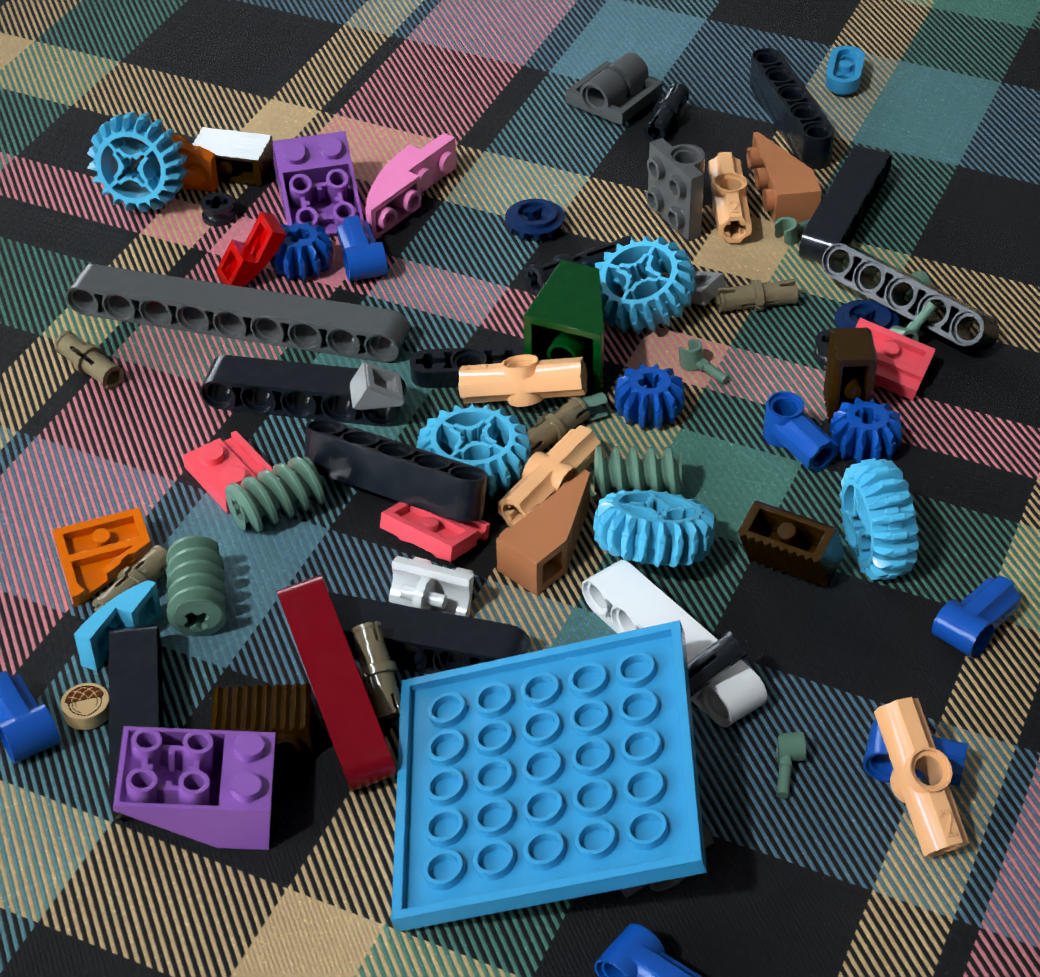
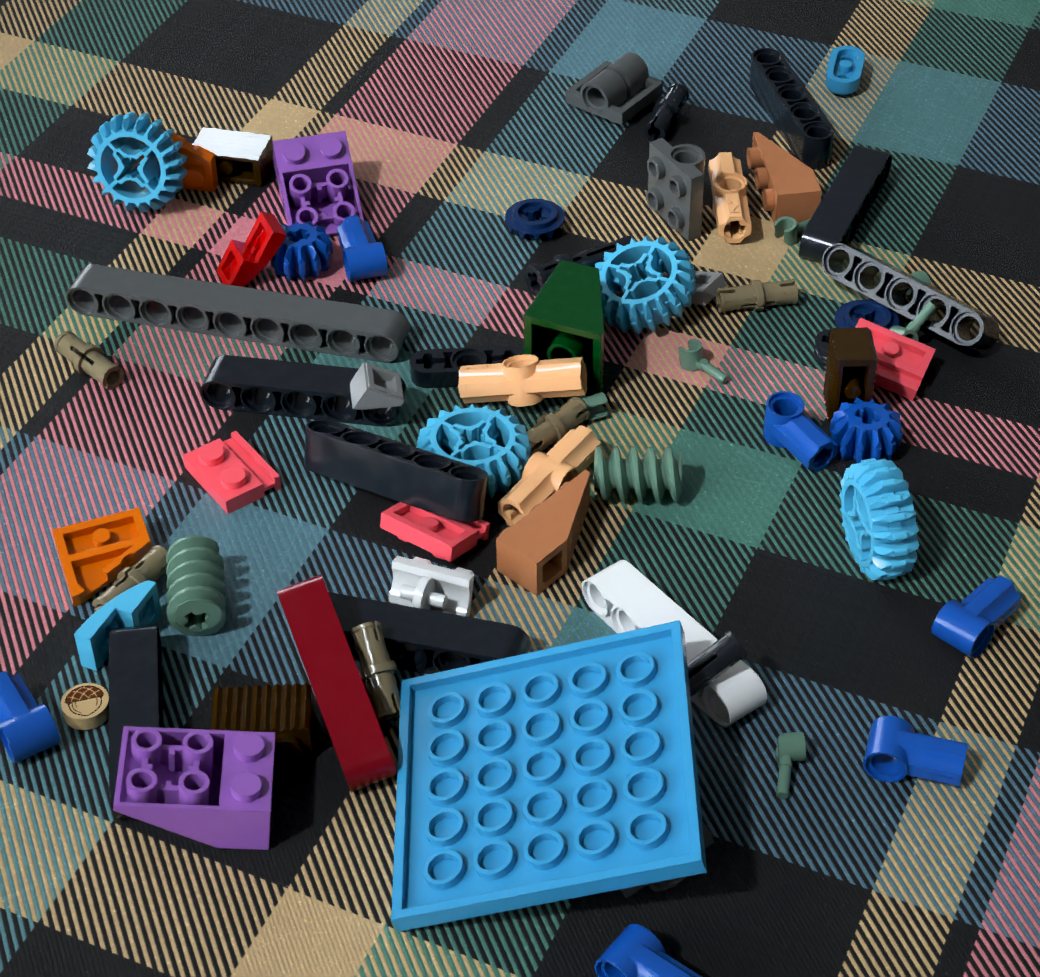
(217, 209): black bush -> none
(273, 492): sand green piece -> none
(404, 178): bright pink slope -> none
(649, 396): blue gear -> none
(654, 527): medium azure gear -> none
(791, 543): dark brown brick -> none
(929, 805): light nougat piece -> none

